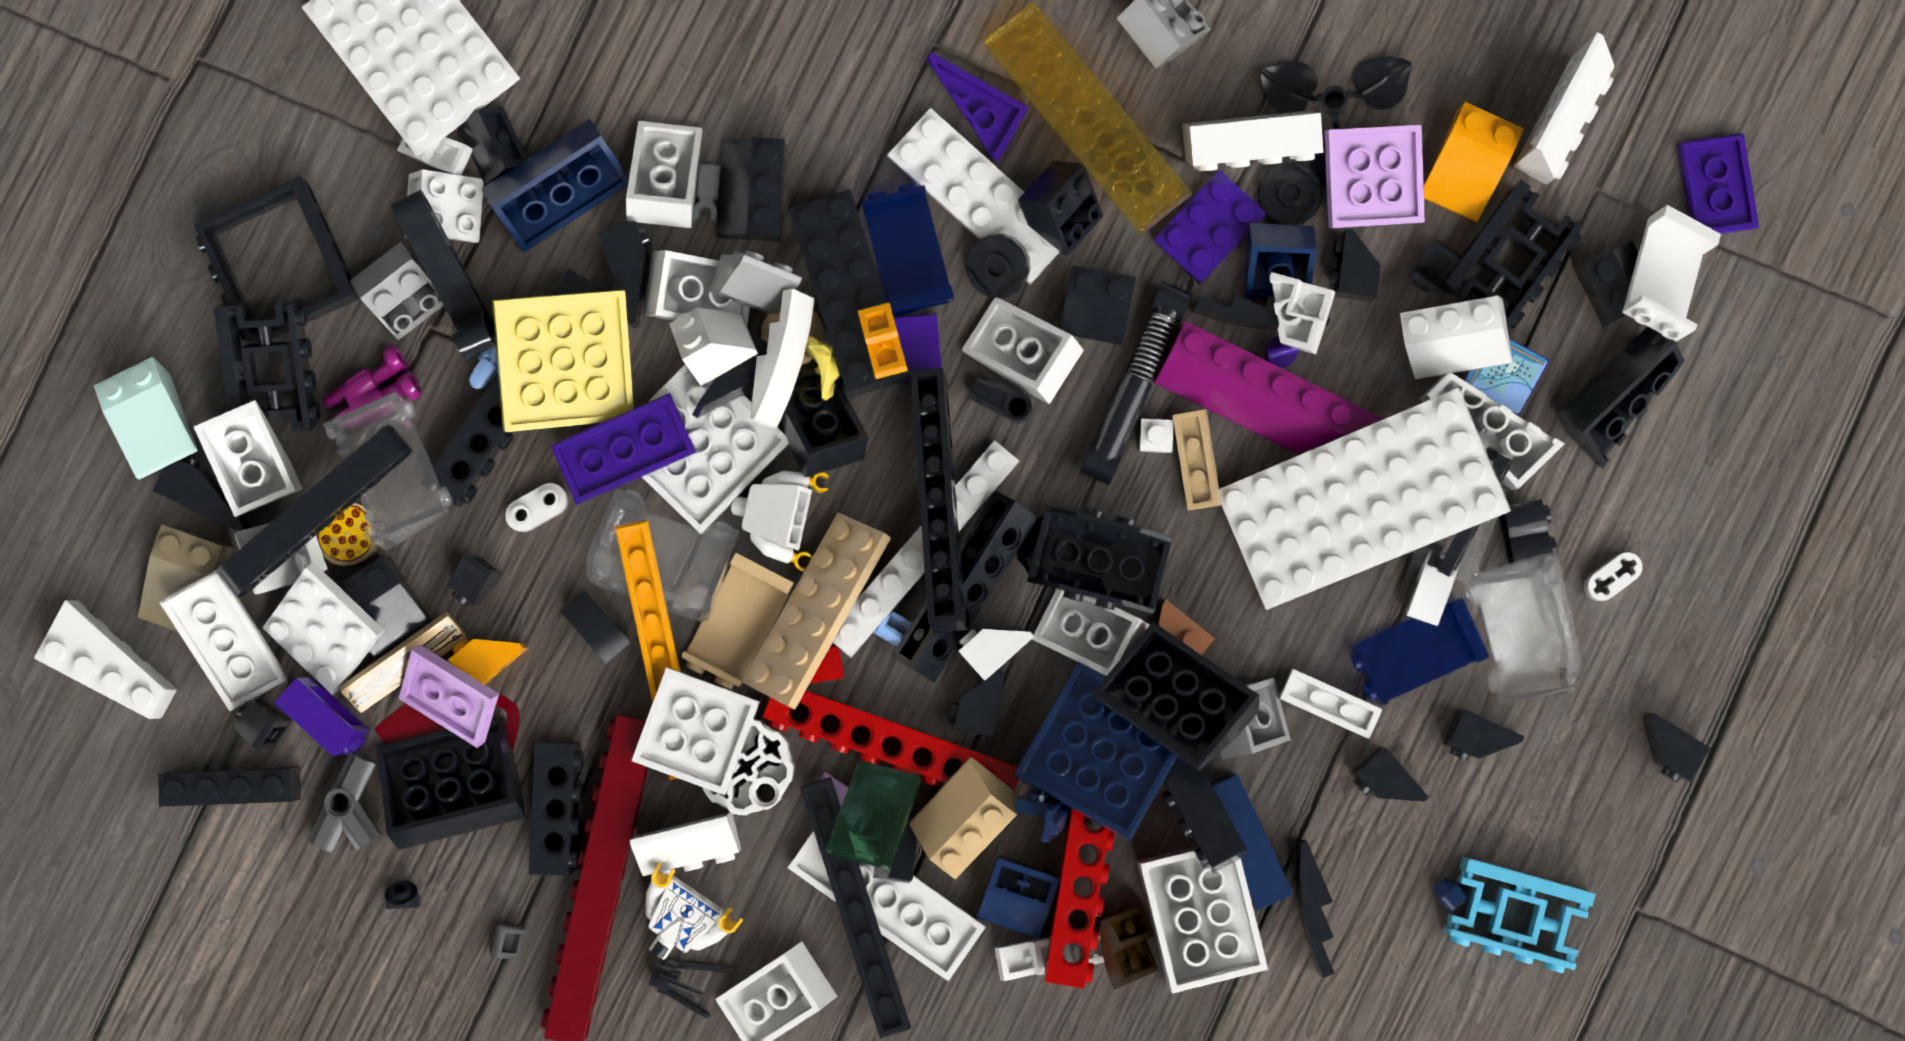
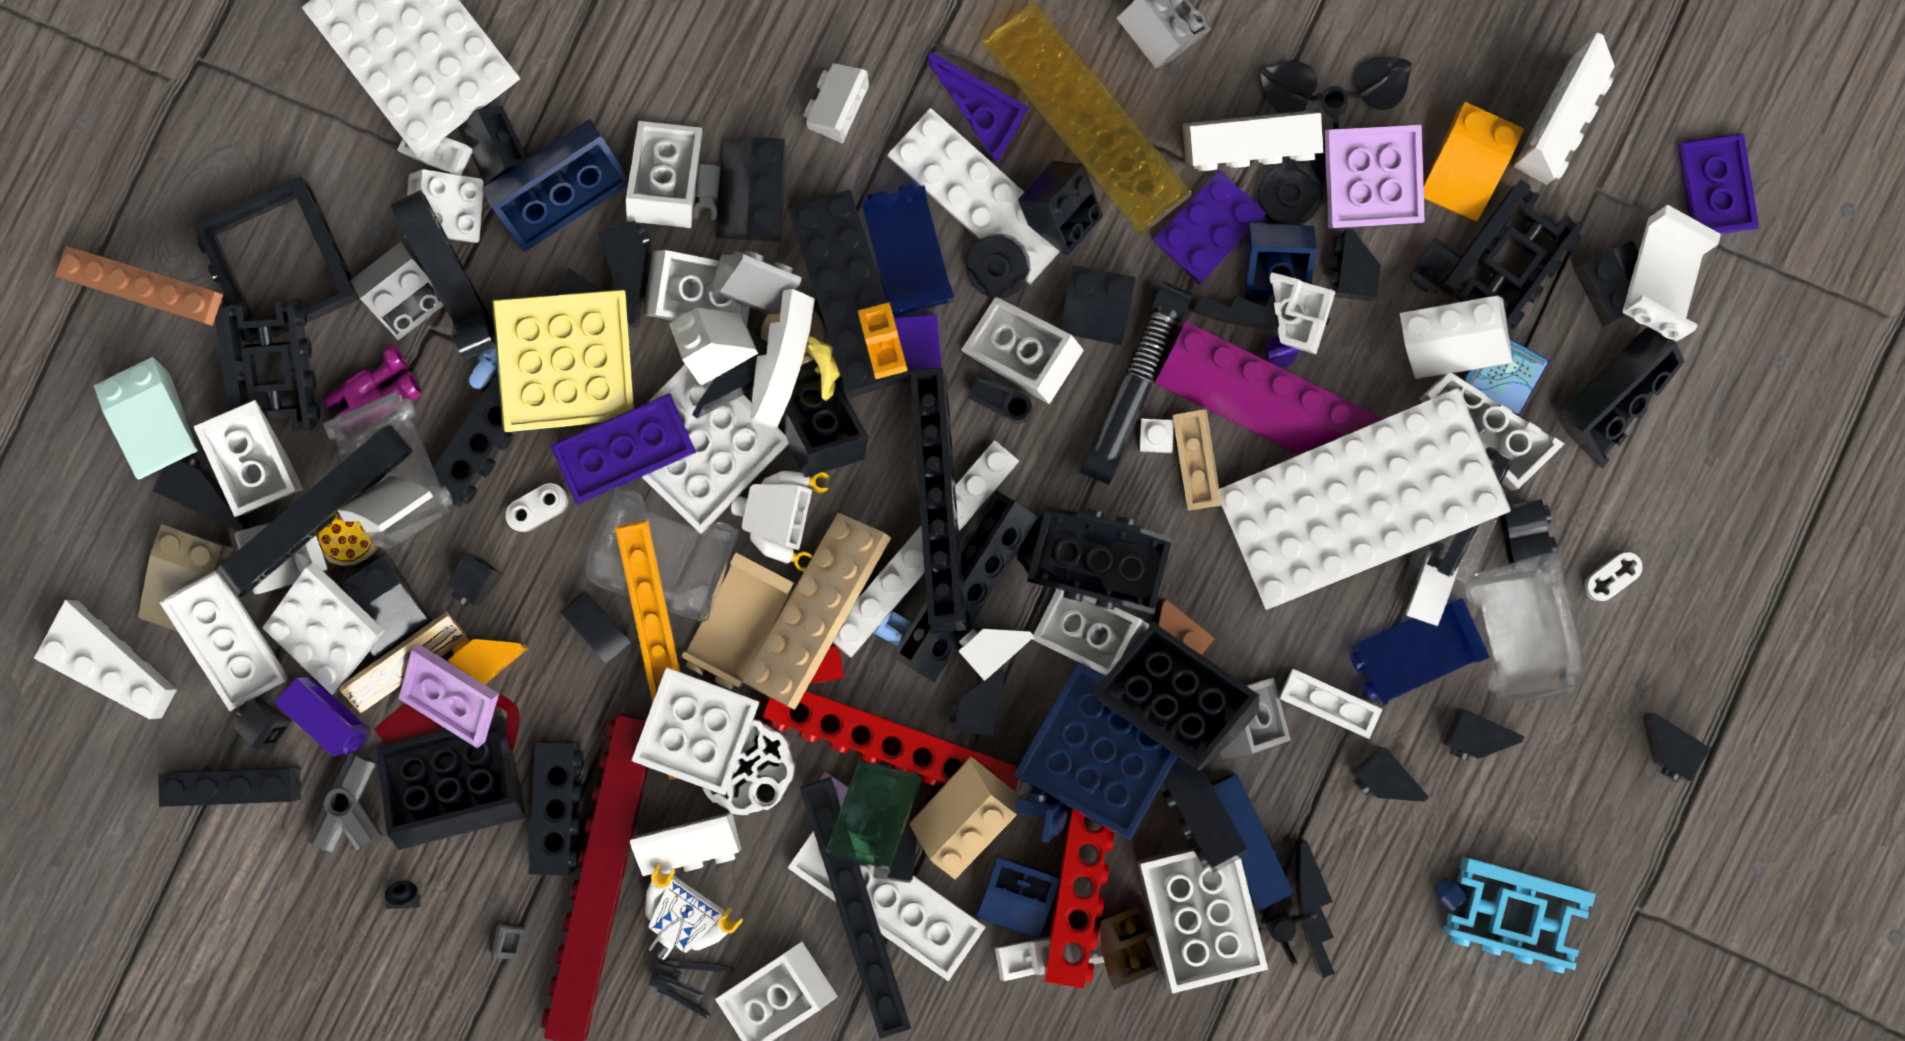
(139, 285): none -> nougat plate
(385, 503): none -> white slope
(837, 101): none -> white slope
(1284, 929): none -> black plant

